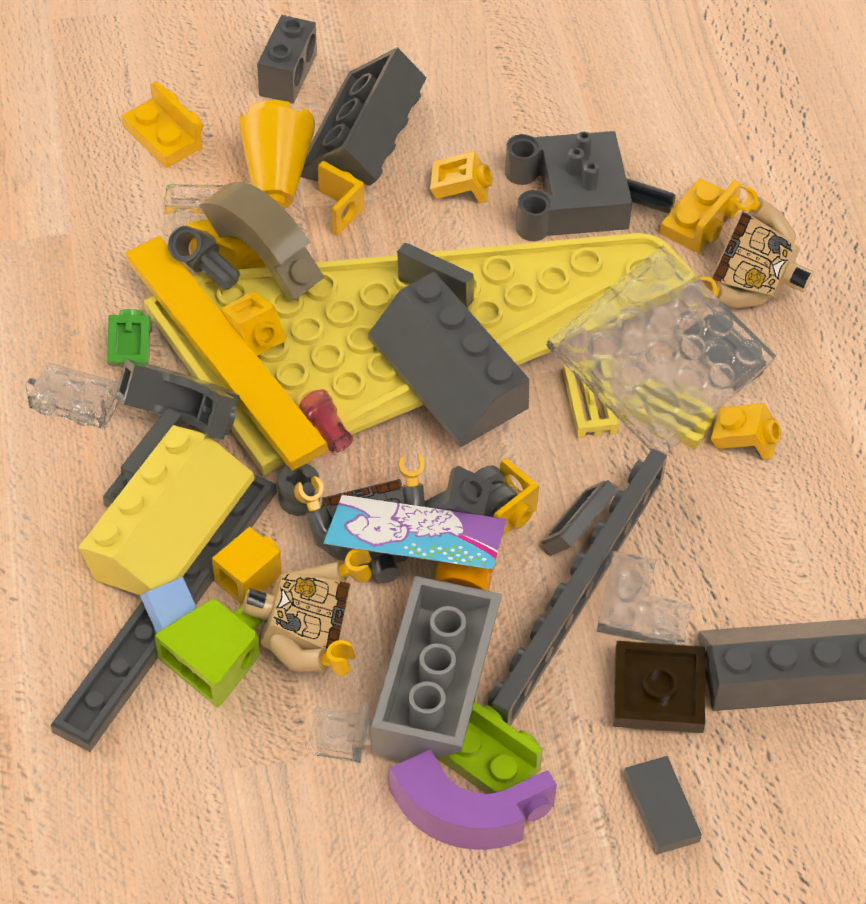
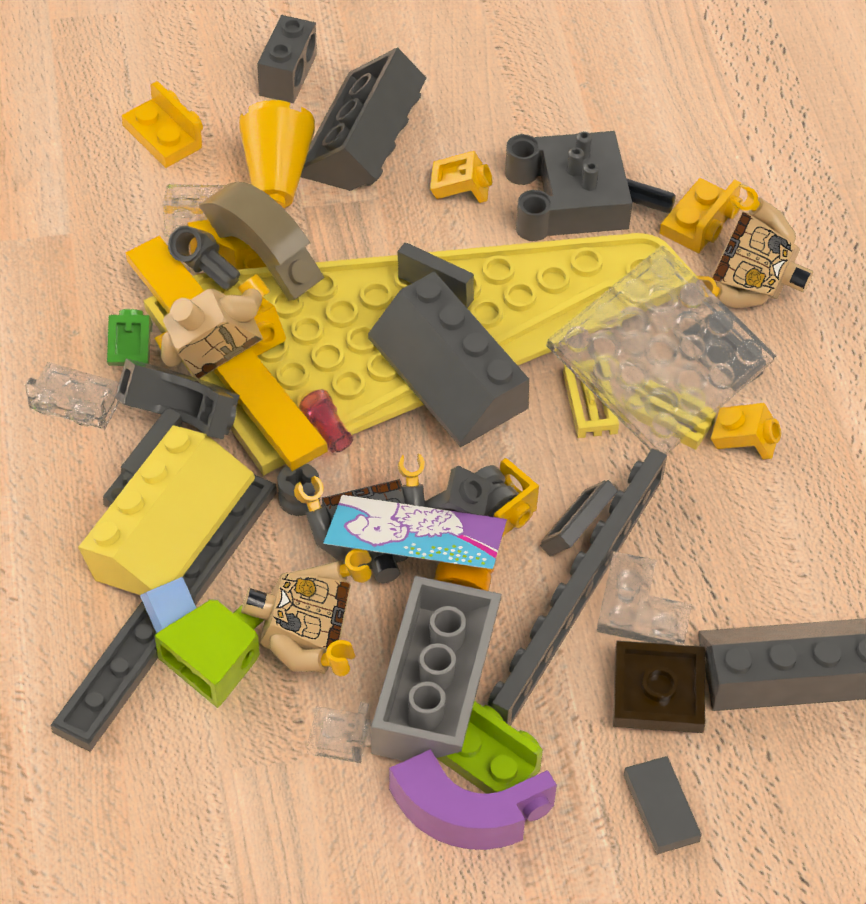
(212, 327): none -> tan torso
(247, 564): yellow brick -> none
(344, 189): yellow bracket -> none

